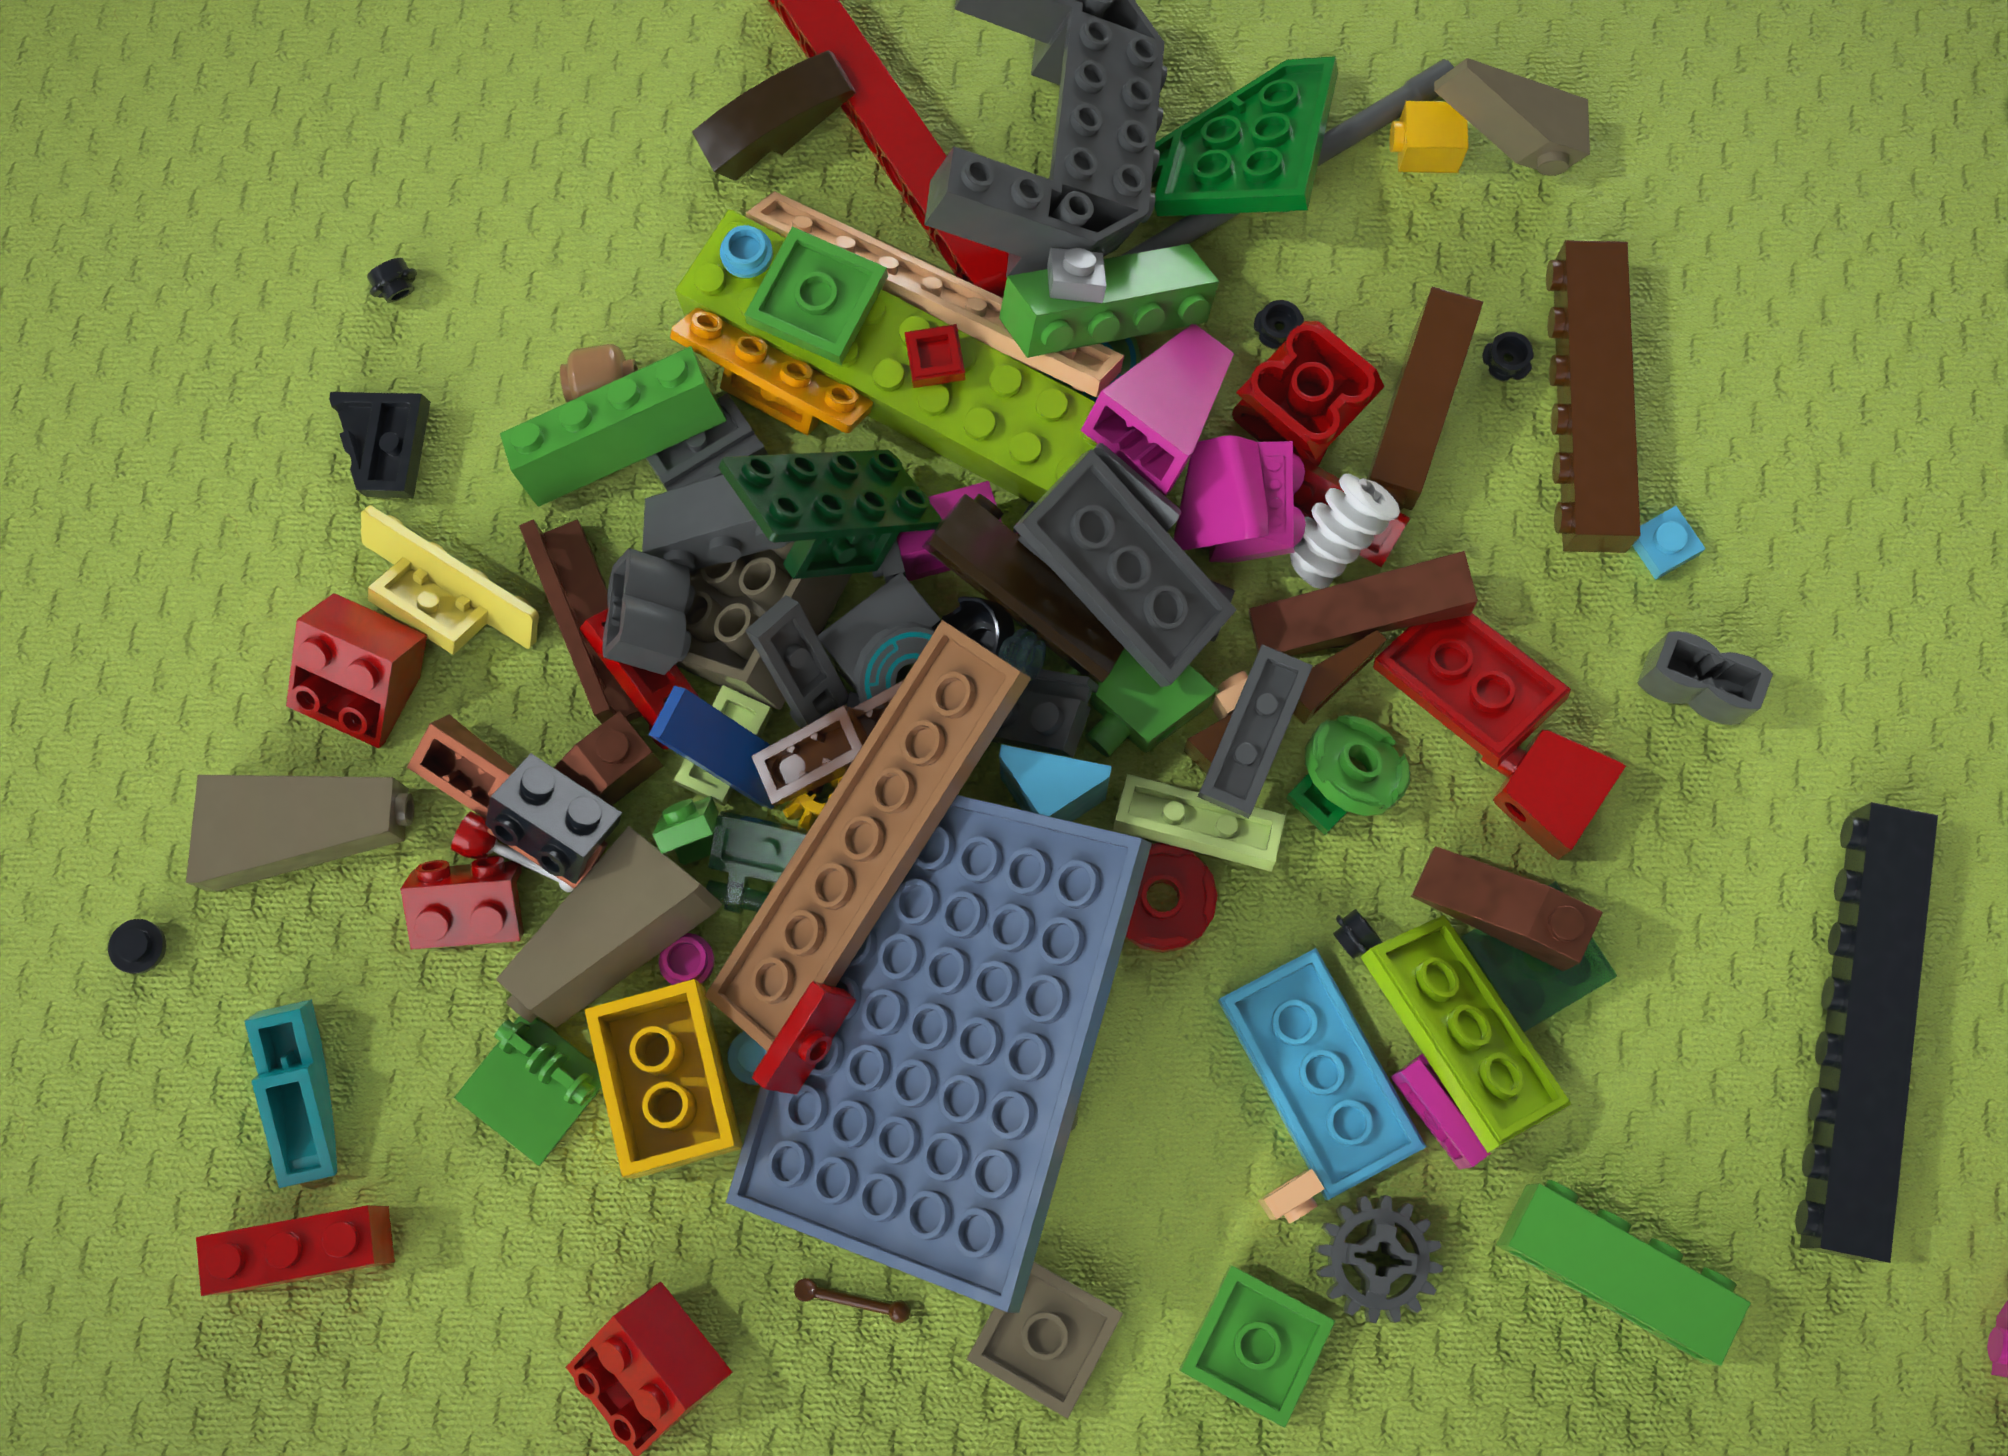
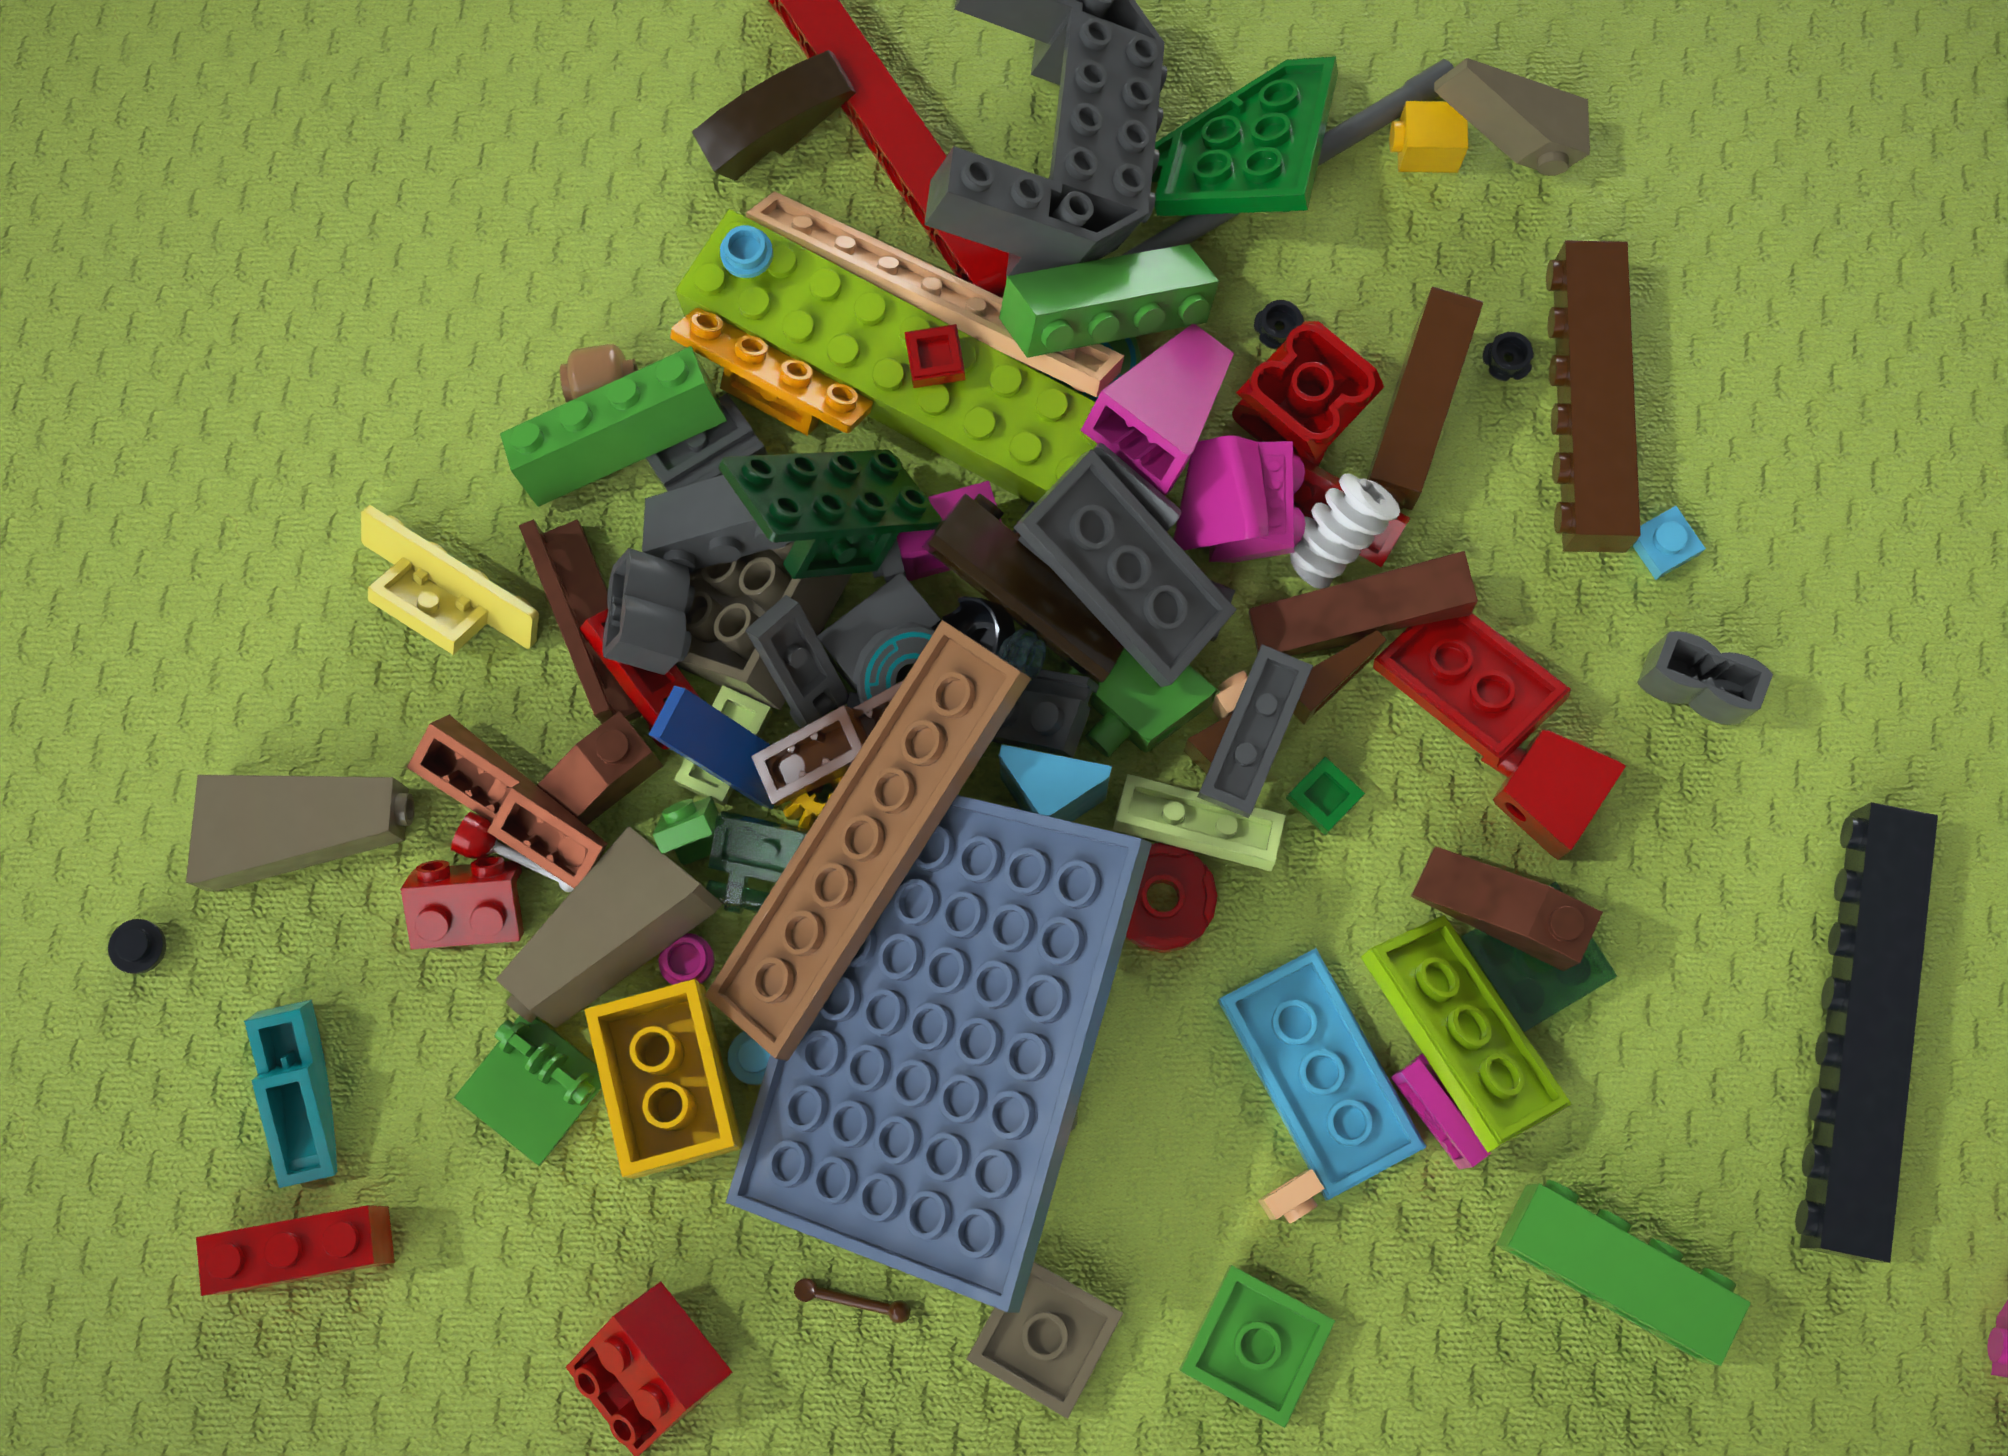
(353, 668): red slope -> none
(383, 439): black wing -> none
(392, 280): black plate -> none
(550, 818): bracket -> none
(804, 1038): red plate -> none
(816, 295): bright green plate -> none
(1076, 275): light grey plate -> none
(1341, 781): bright green tile -> none
(1356, 934): black plate -> none
(1382, 1231): dark grey gear -> none

